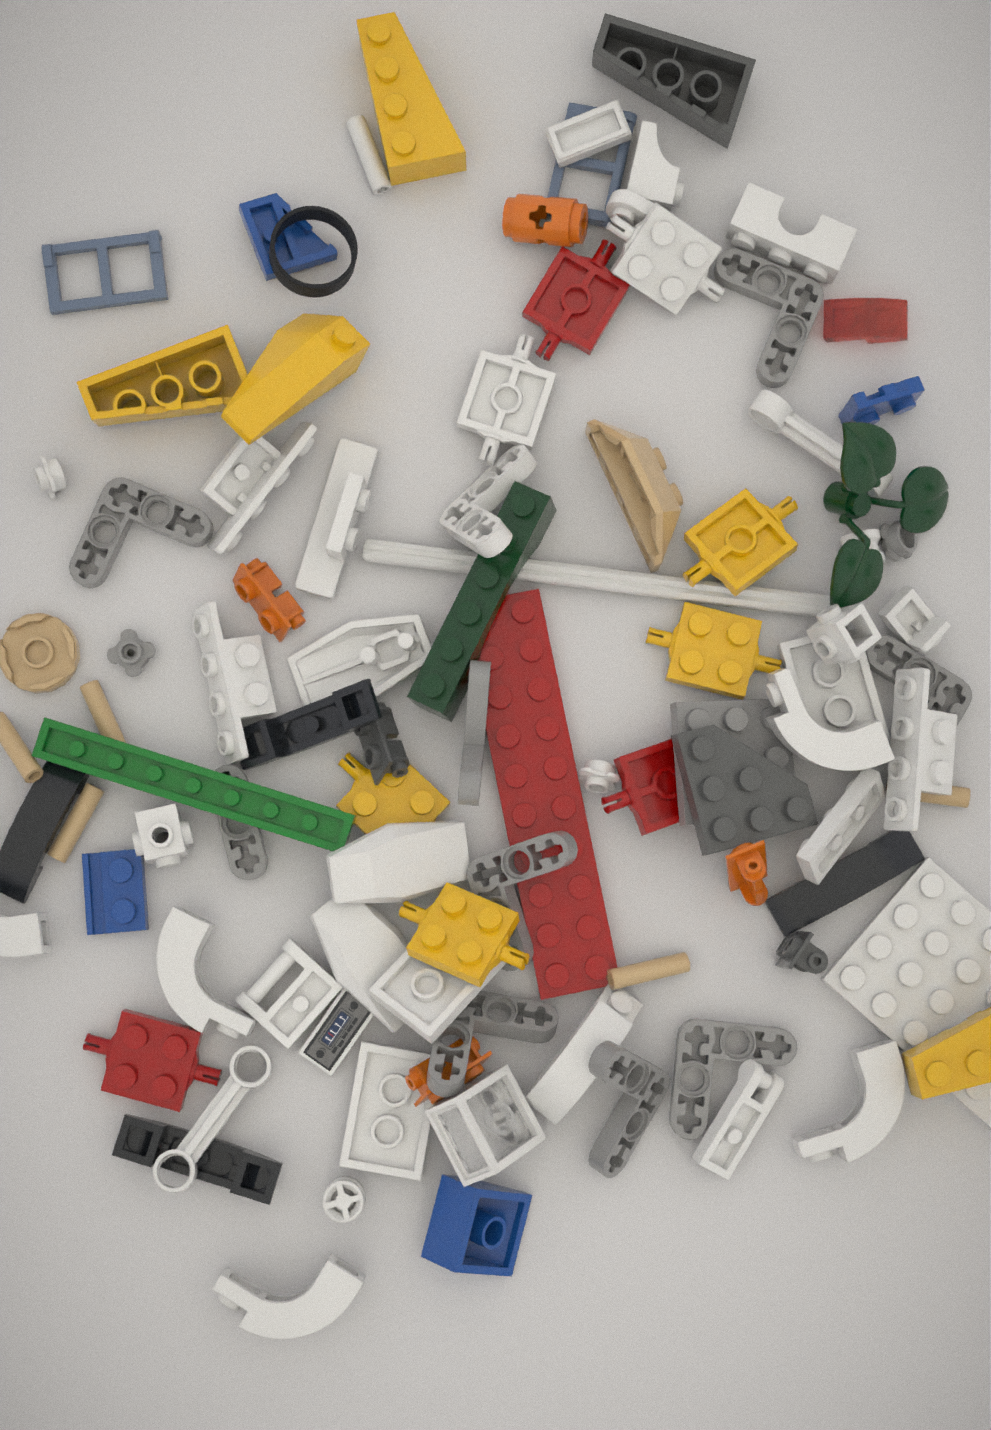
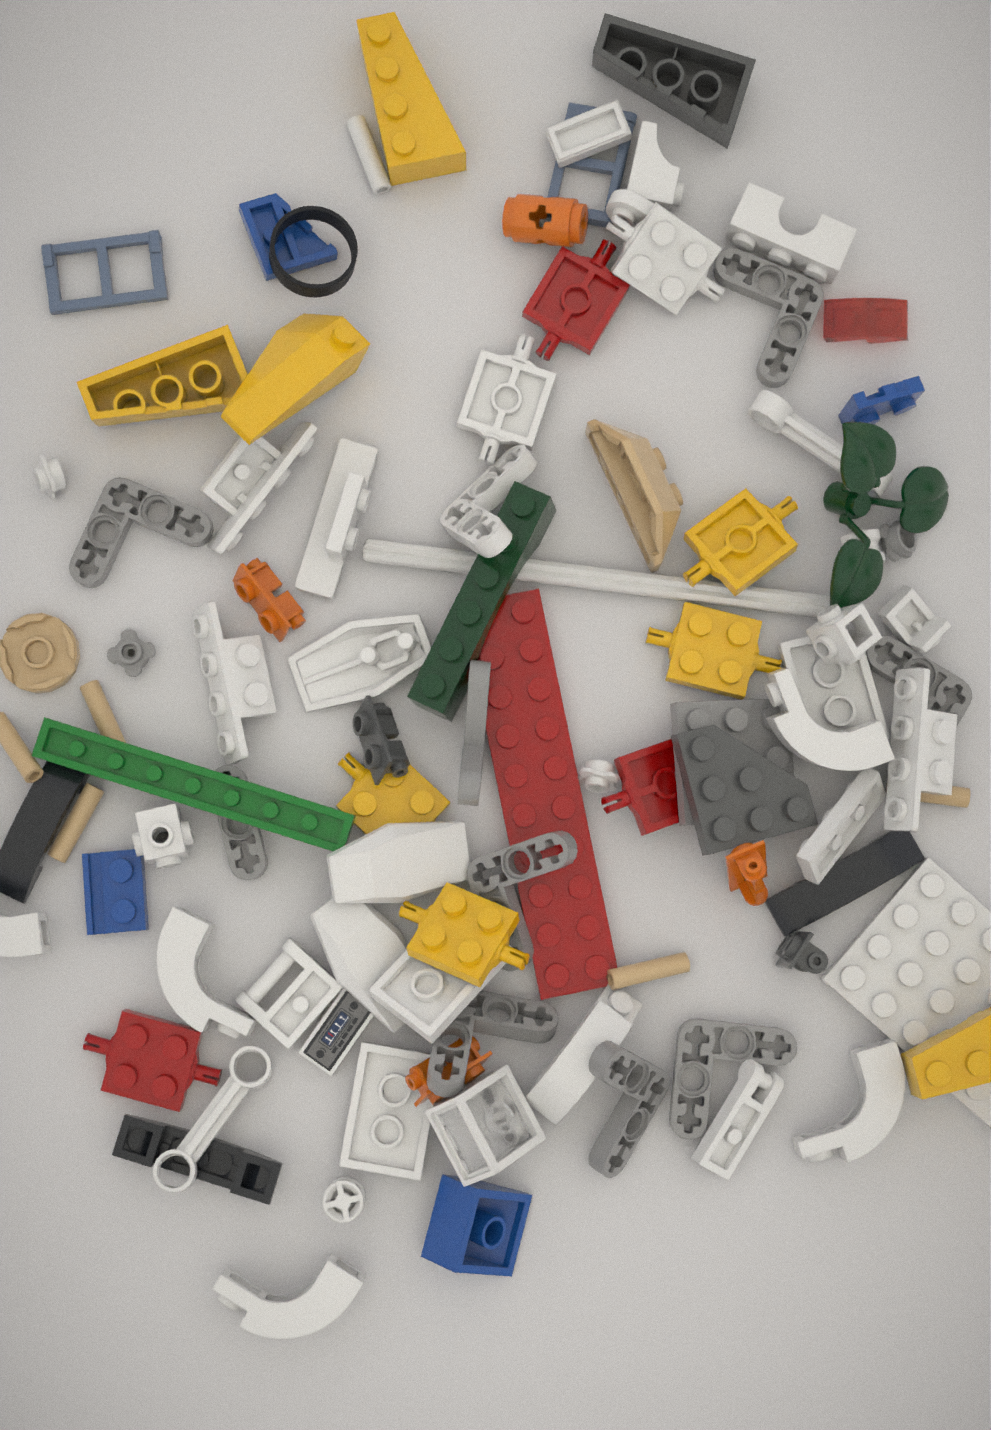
(311, 724): black slope -> none

